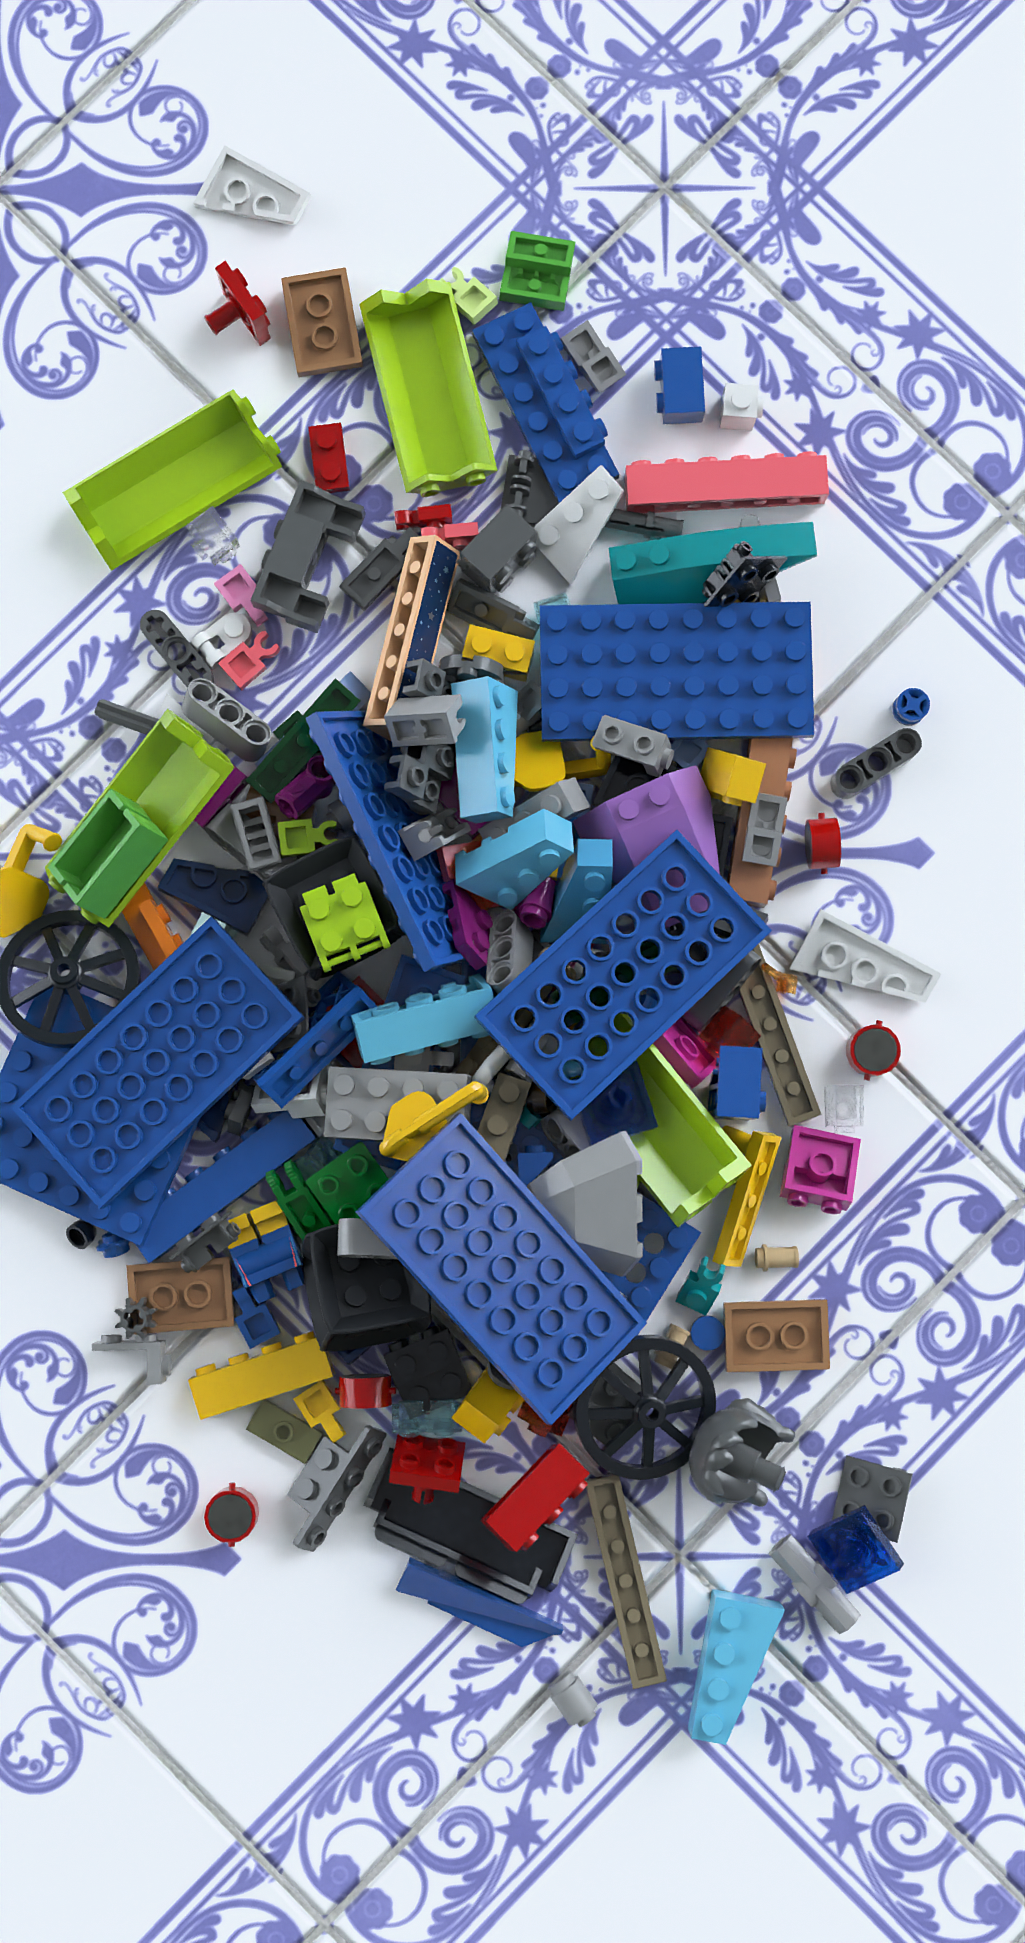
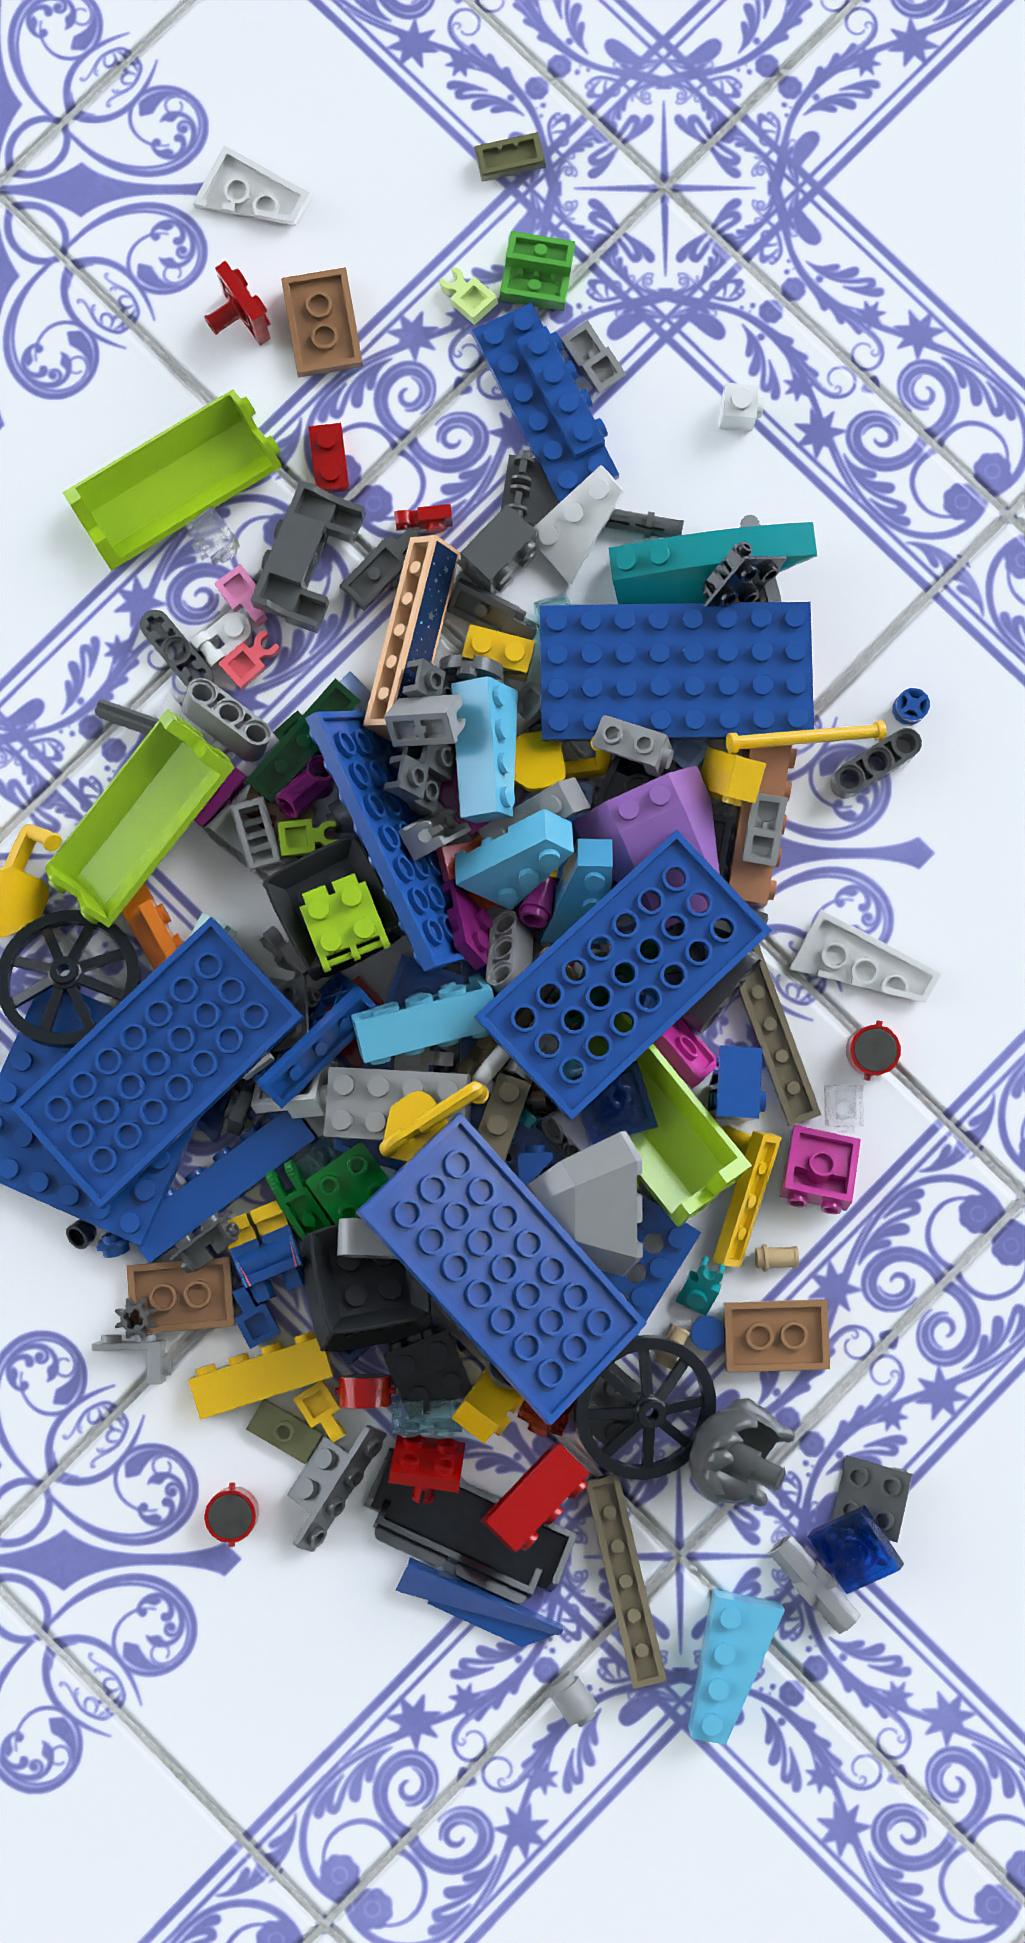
(107, 854): bright green piece -> none
(222, 893): dark blue wing -> none
(428, 388): lime panel -> none
(456, 535): coral plate -> none
(509, 156): none -> olive plate
(681, 385): blue brick -> none
(726, 483): coral brick -> none
(728, 1030): clear red brick -> none
(736, 742): none -> yellow bar
(785, 982): clear orange hand -> none
(822, 843): red piece -> none

